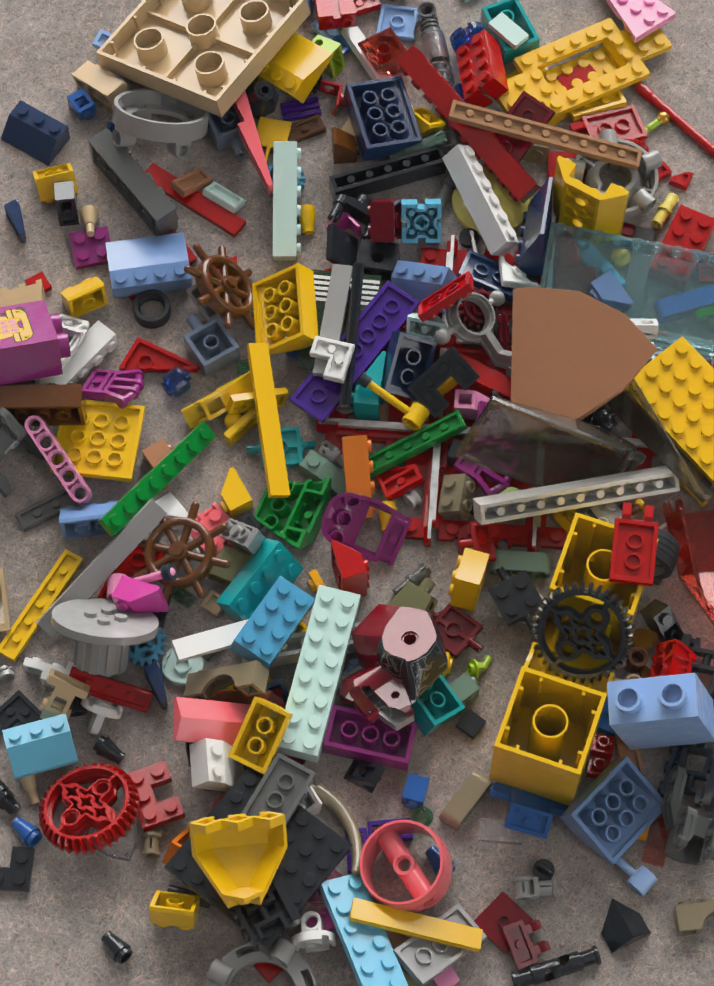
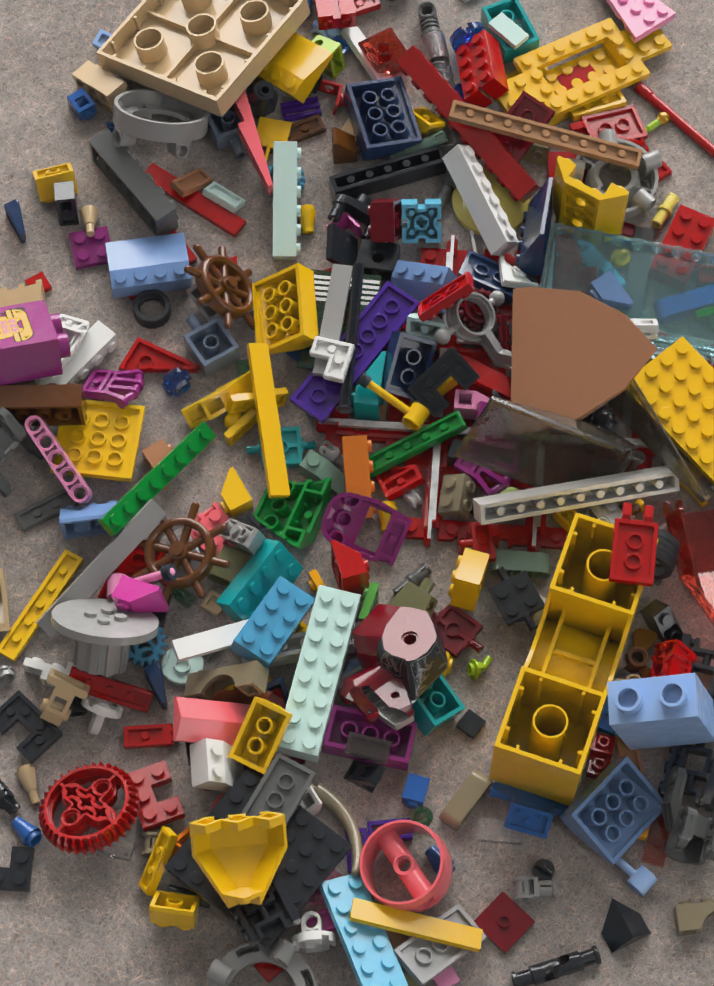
(35, 133): dark blue slope -> none
(40, 746): medium azure slope -> none
(84, 297): yellow slope -> none
(108, 749): black cone -> none
(117, 948): black cone -> none
(148, 736): none -> red hinge
(157, 860): none -> yellow tile
(171, 506): white slope -> none
(368, 747): none -> clear smoke tile
(370, 599): none -> bright green wing
(400, 19): light blue tile -> none
(465, 237): black tile -> none
(466, 688): sand green brick -> none
(519, 942): dark red plate -> none
(576, 625): black gear -> none
(681, 181): red tile -> none

